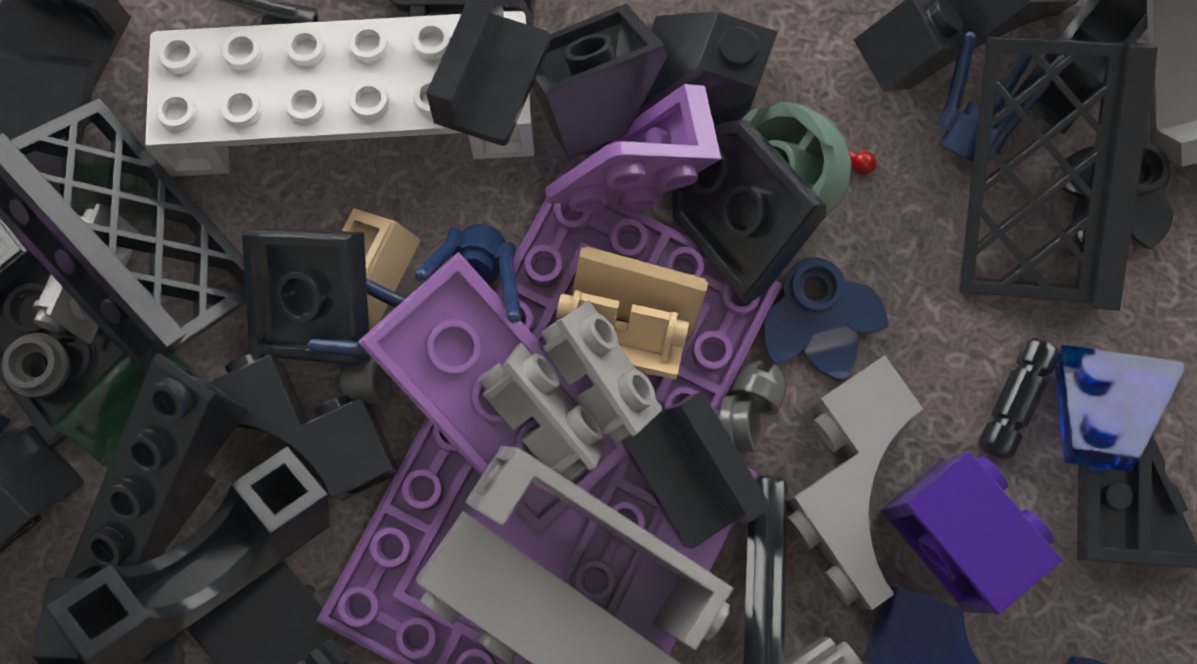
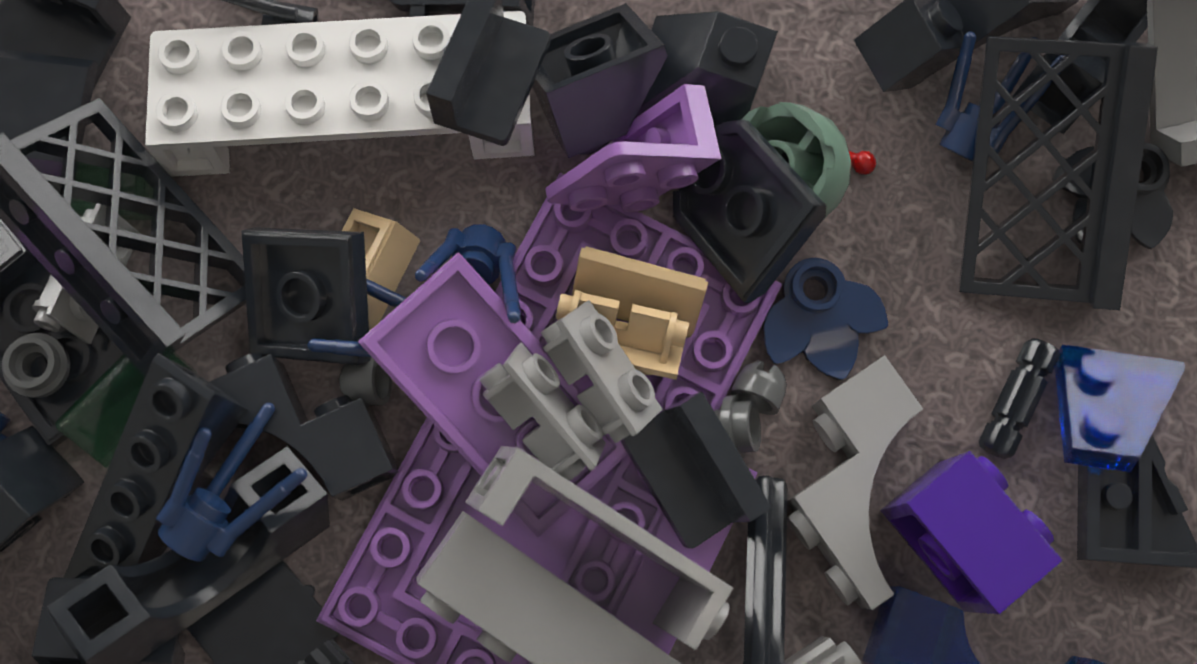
(198, 521): none -> dark blue plant

